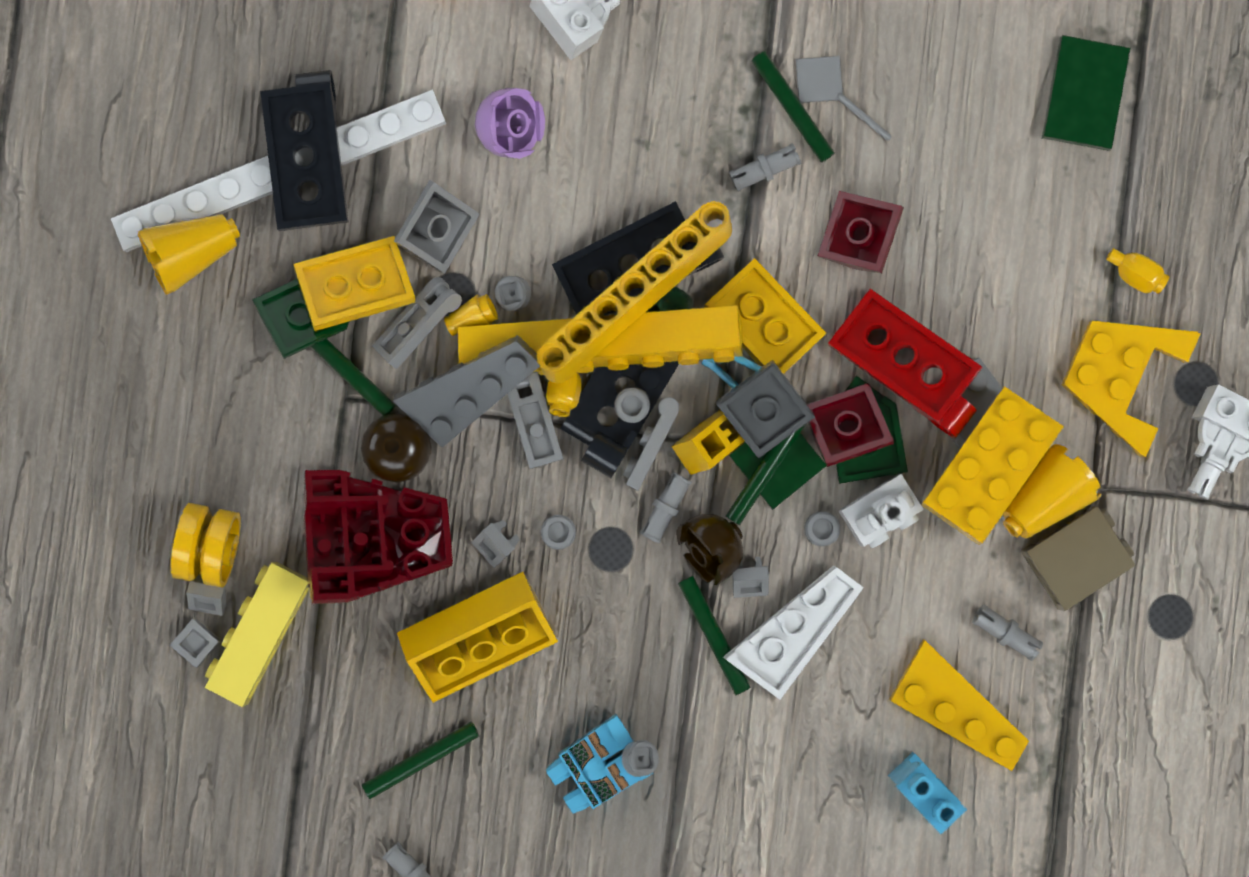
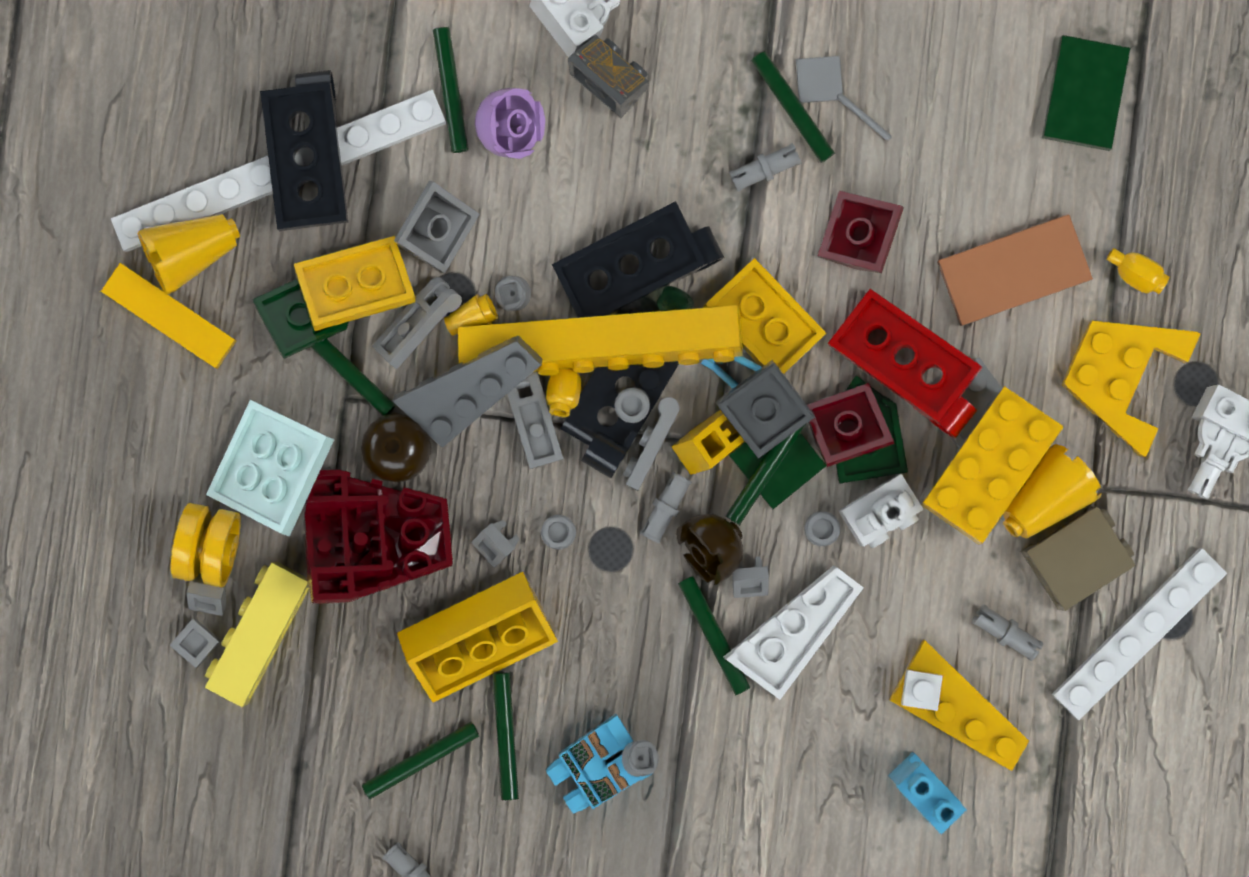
(168, 316): none -> yellow tile
(270, 467): none -> light aqua plate
(450, 90): none -> dark green piece
(505, 736): none -> dark green piece
(608, 75): none -> dark grey slope
(638, 276): yellow beam -> none
(921, 690): none -> white plate
(1014, 270): none -> nougat tile
(1139, 633): none -> white plate

